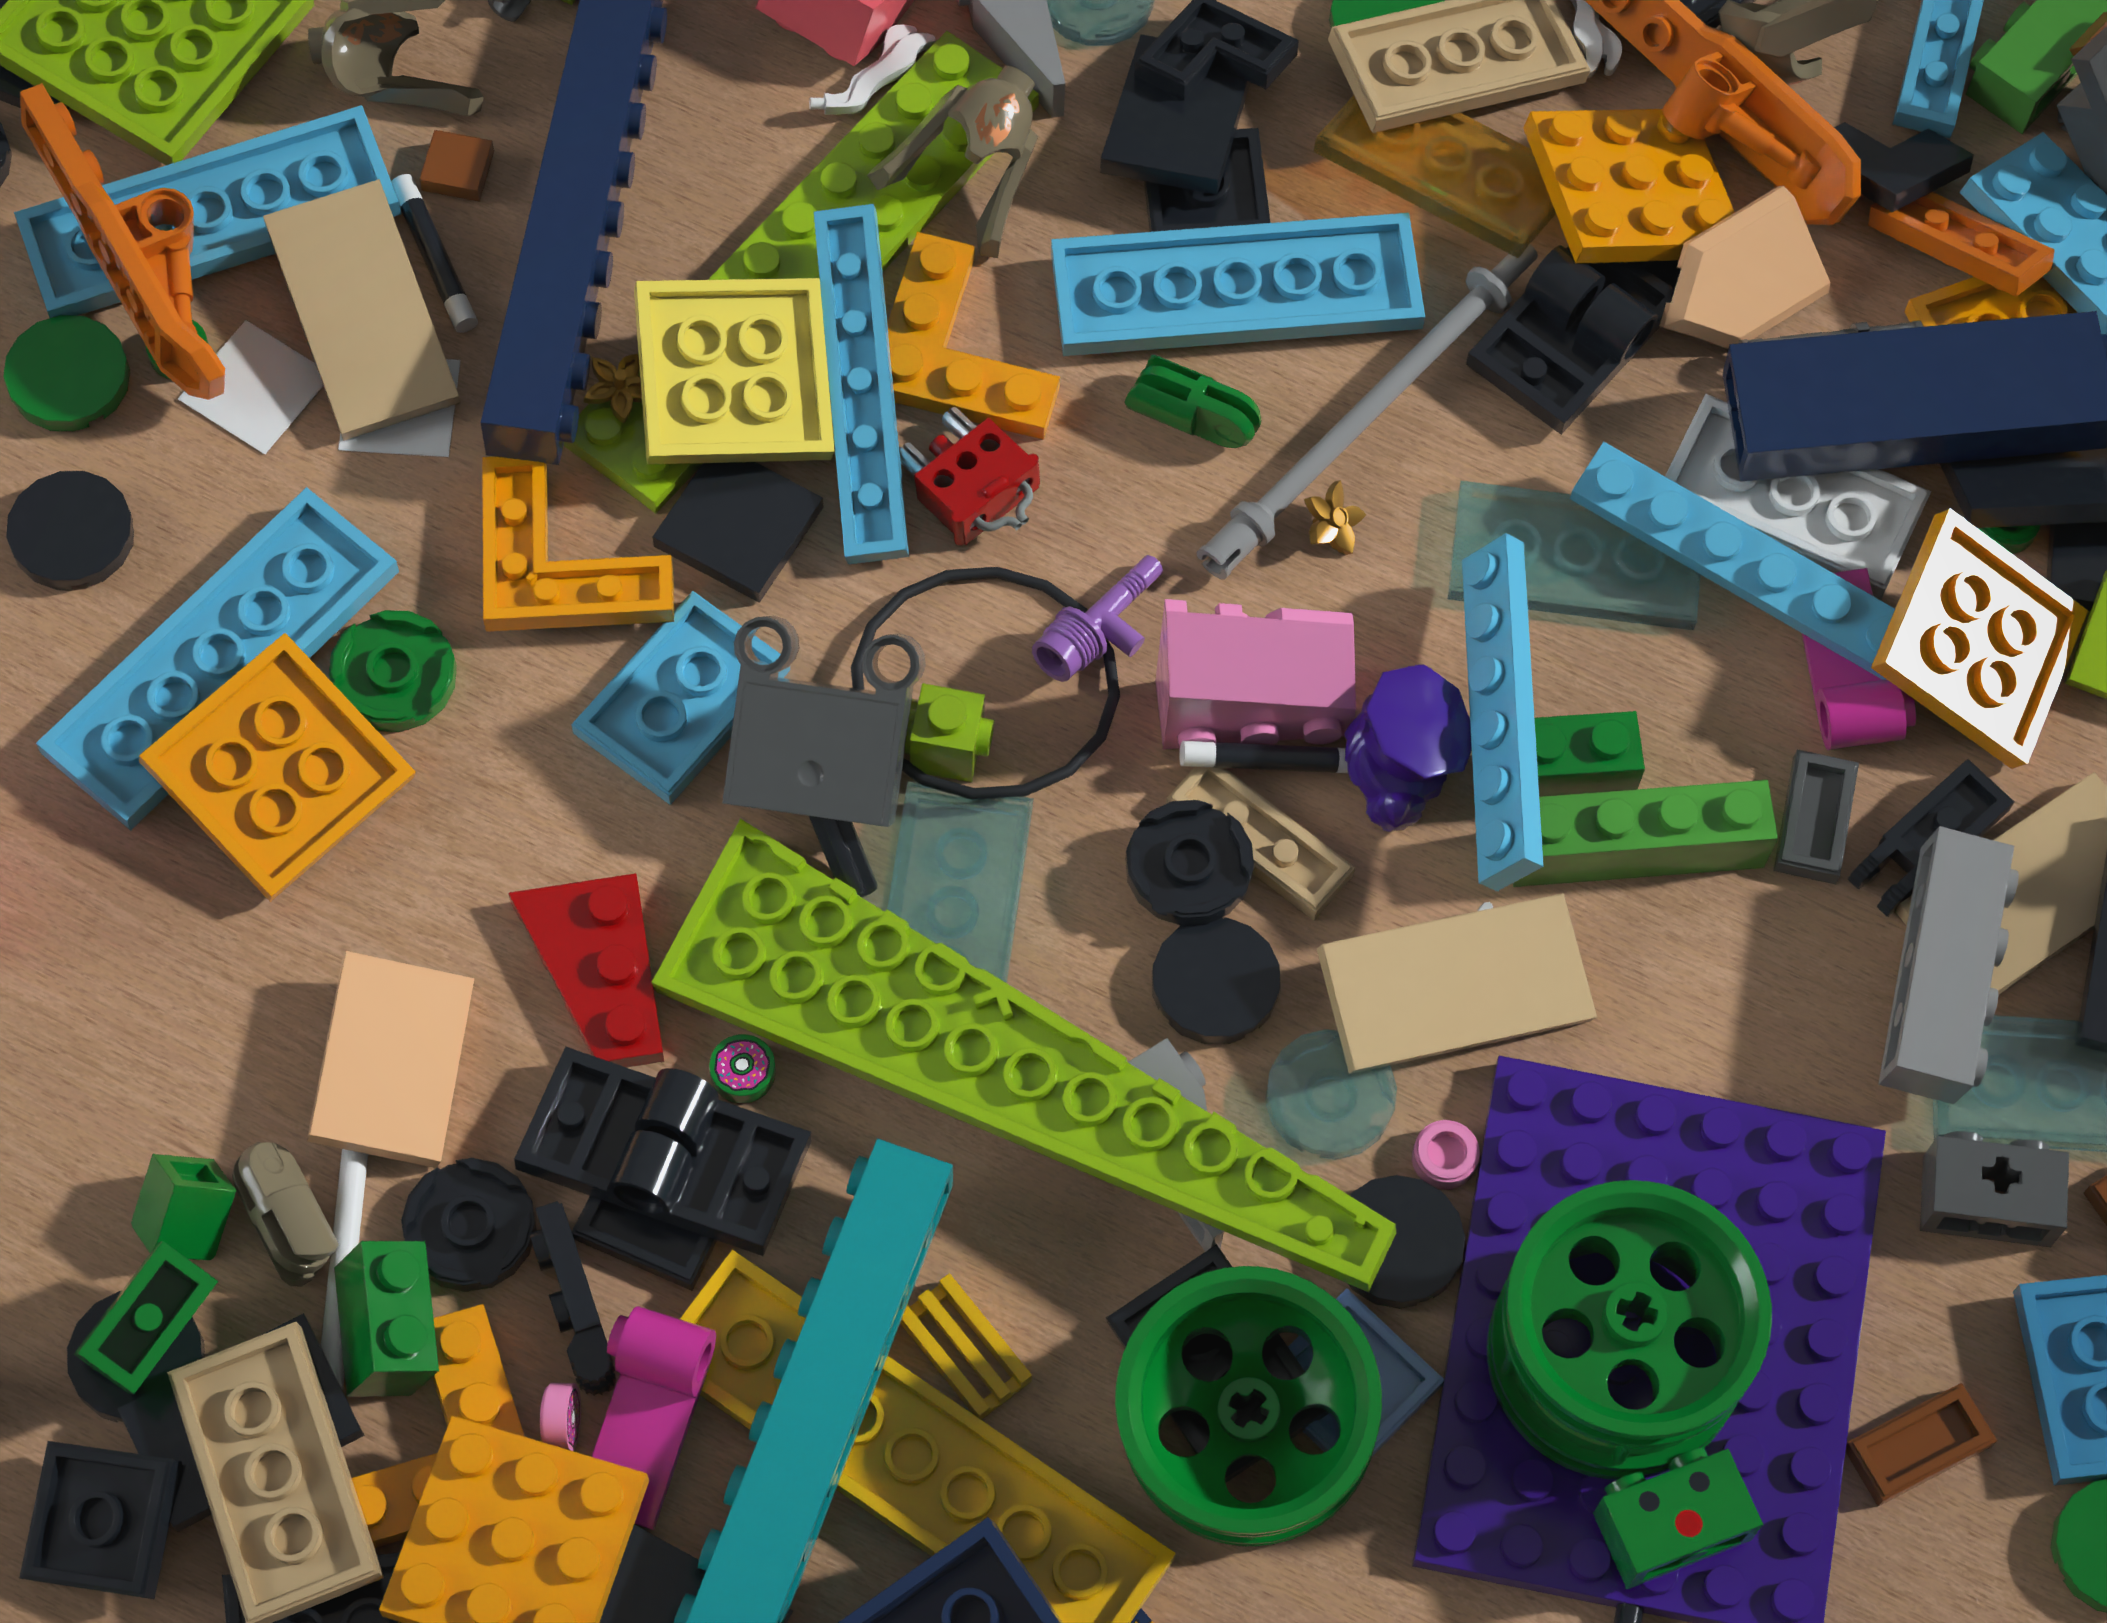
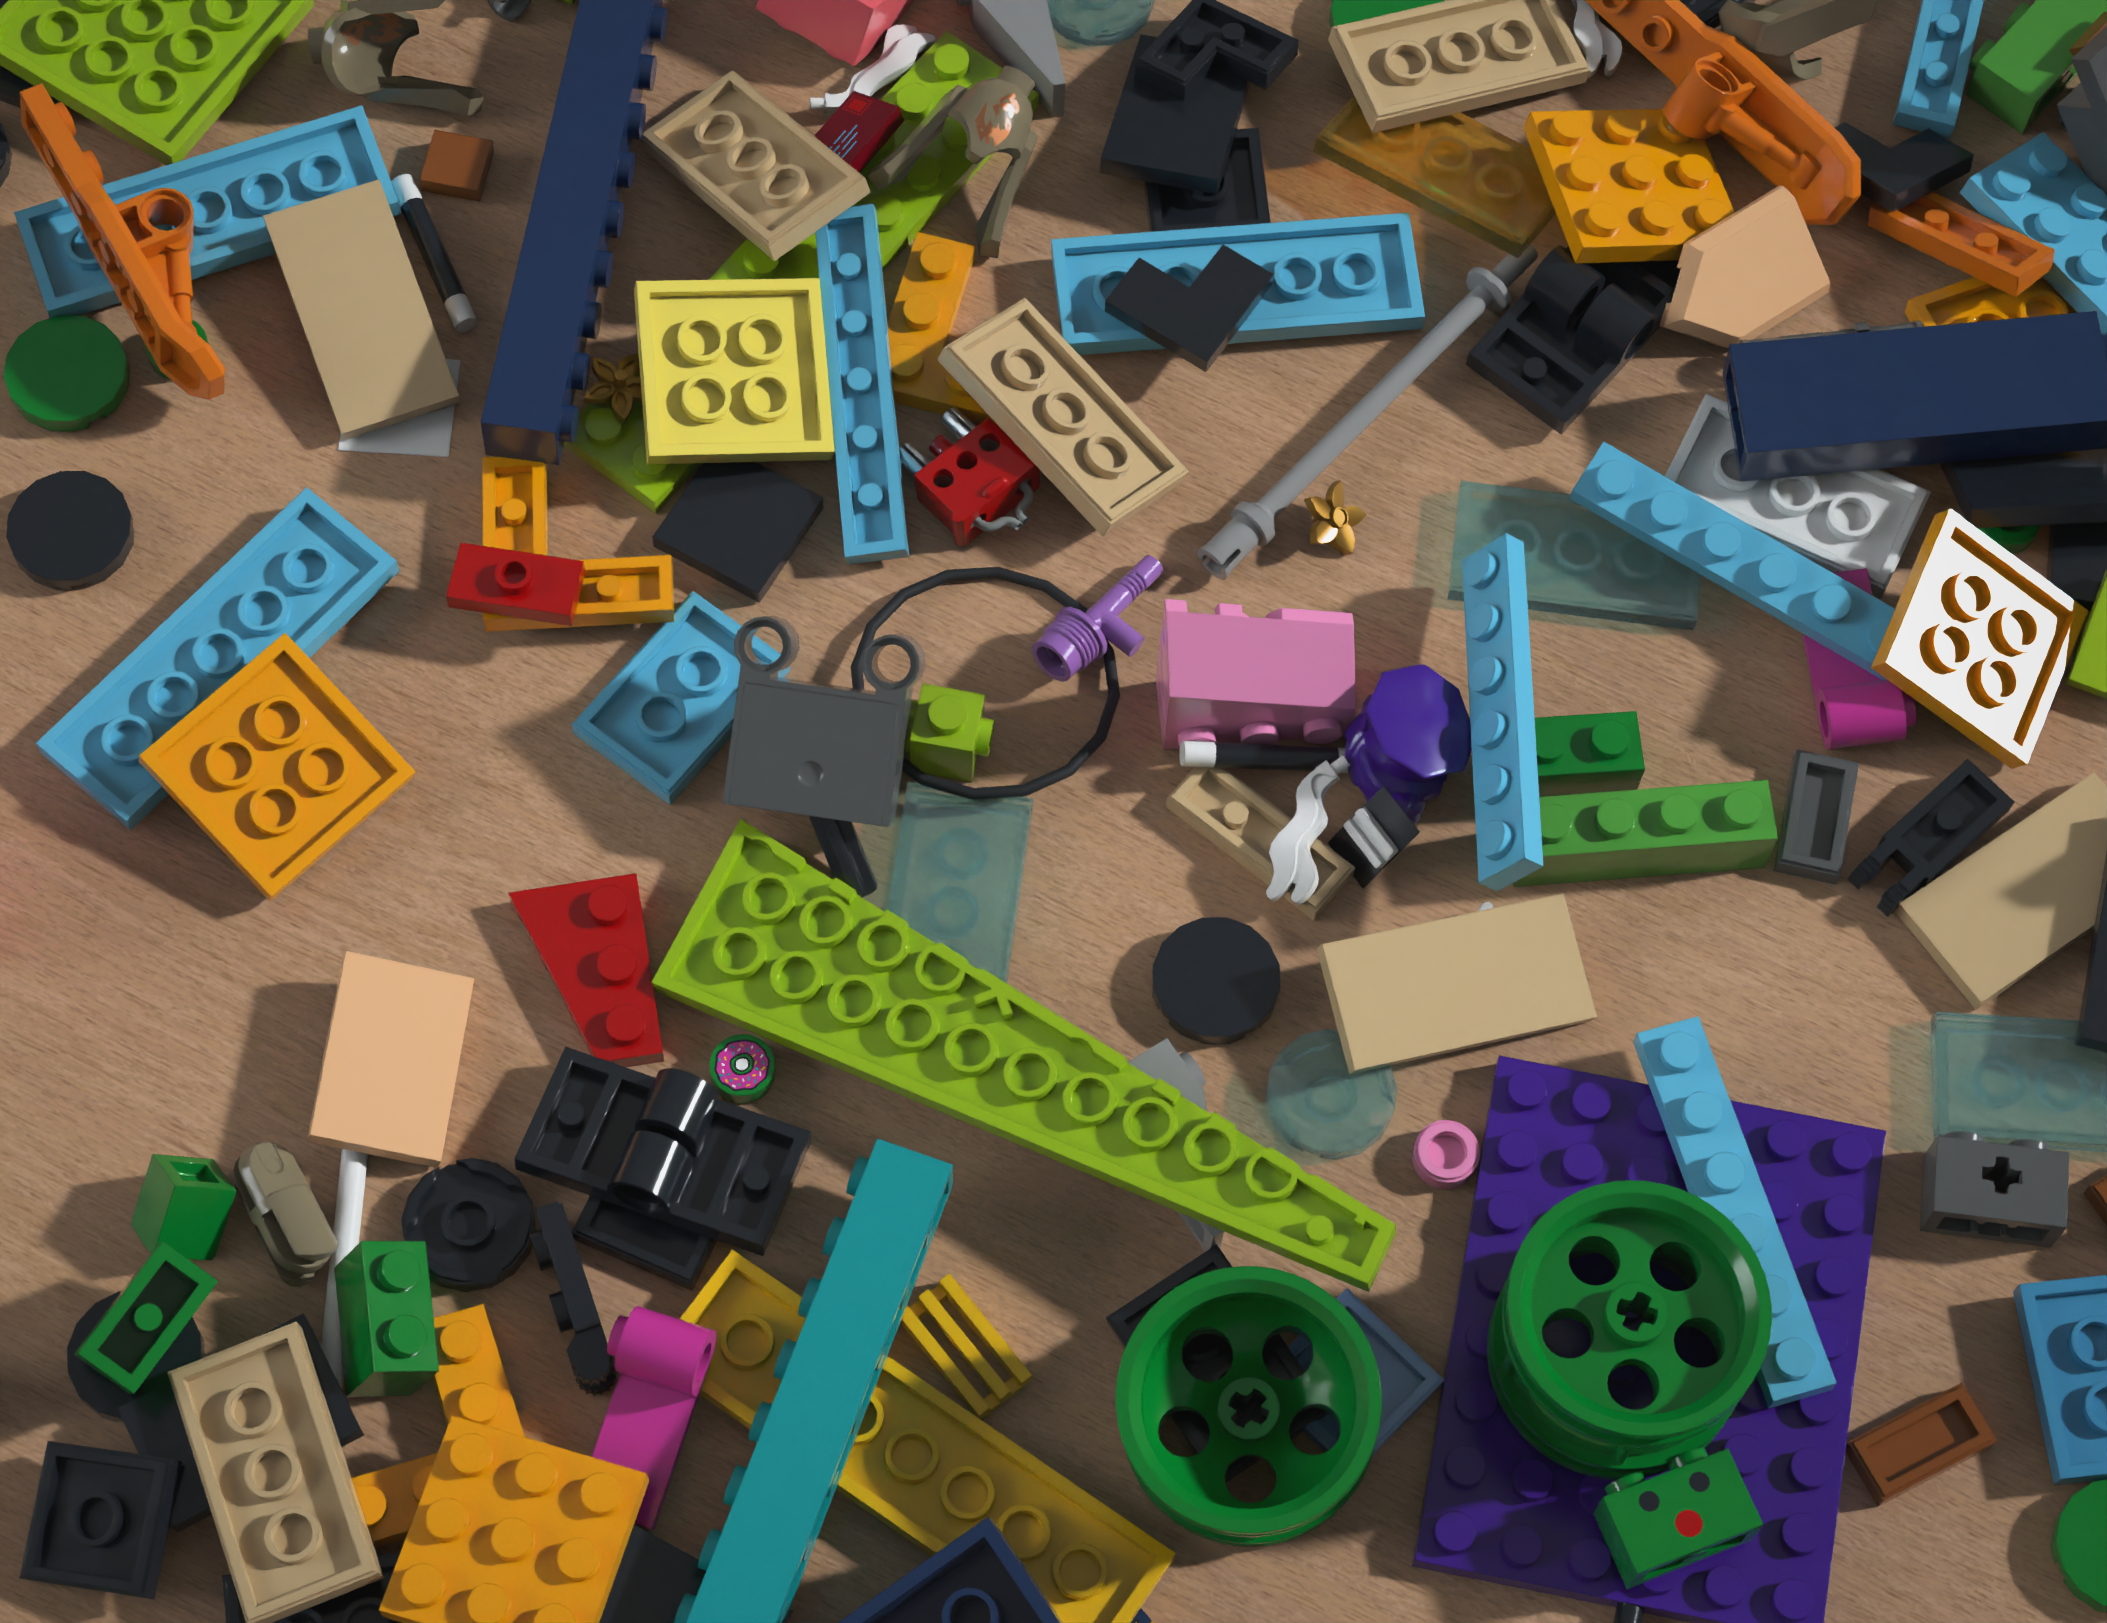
(263, 387): white sticker -> none
(394, 669): green tile -> none
(515, 584): none -> red plate
(561, 1415): bright pink tile -> none
(754, 165): none -> tan tile
(860, 128): none -> dark red tile
(1063, 416): none -> tan tile
(1189, 863): black tile -> none
(1193, 319): none -> black tile
(1194, 403): green arm -> none
(1292, 845): none -> white hair
(1374, 836): none -> black piece
(1426, 1241): black tile -> none
(1722, 1173): none -> medium azure plate
(1949, 966): light grey brick -> none

